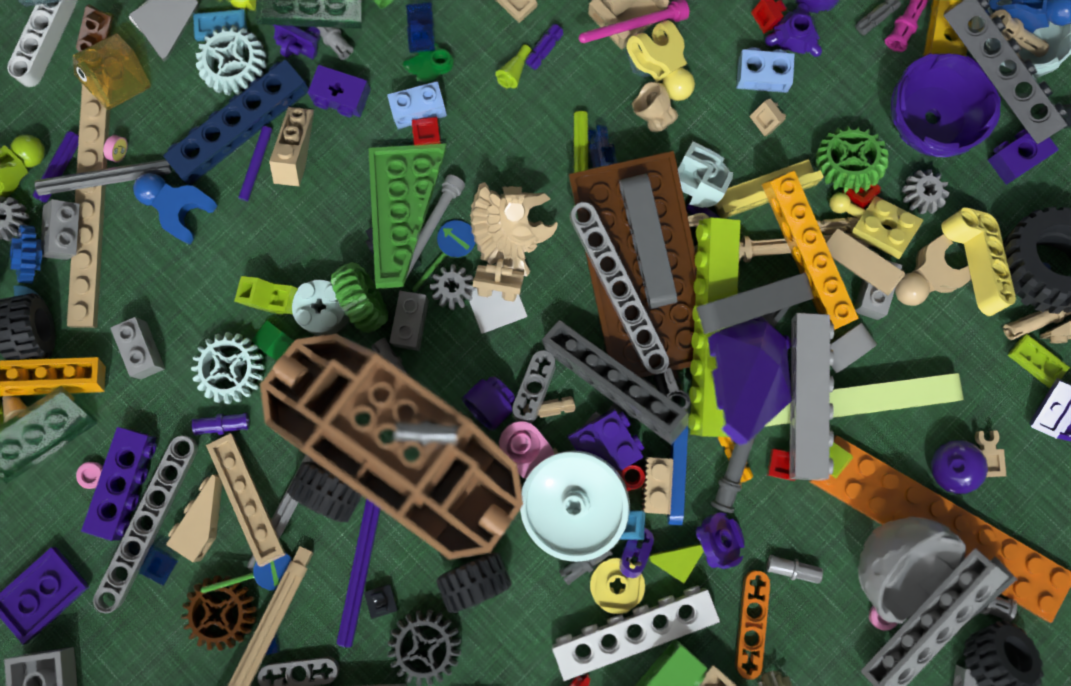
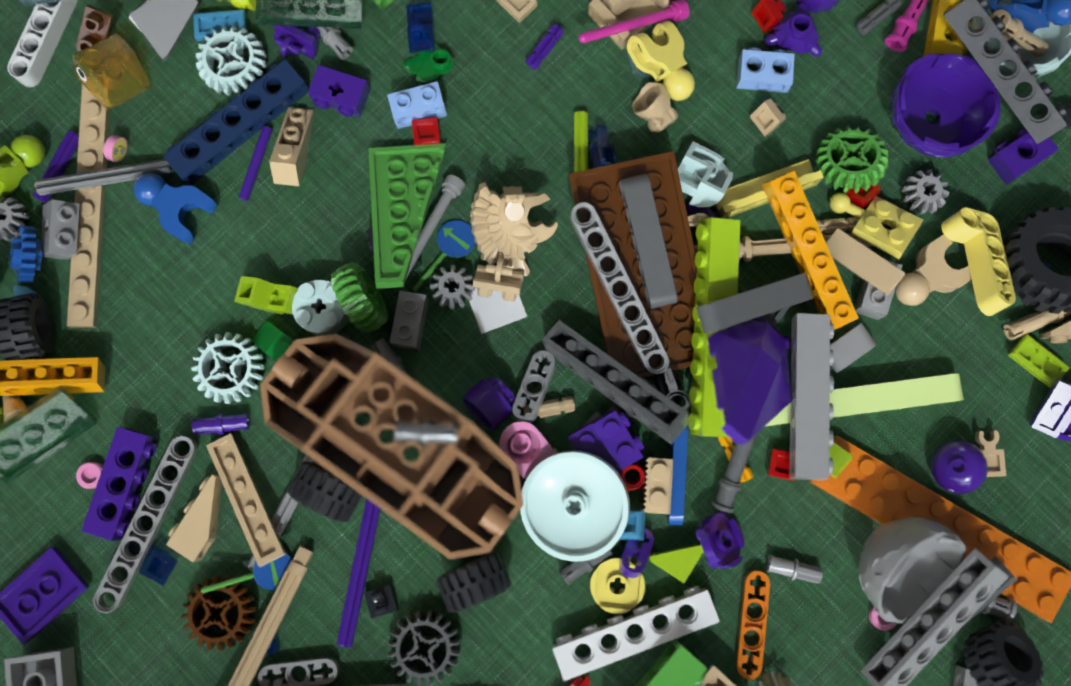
(137, 348): light grey brick -> none
(510, 73): lime cone -> none

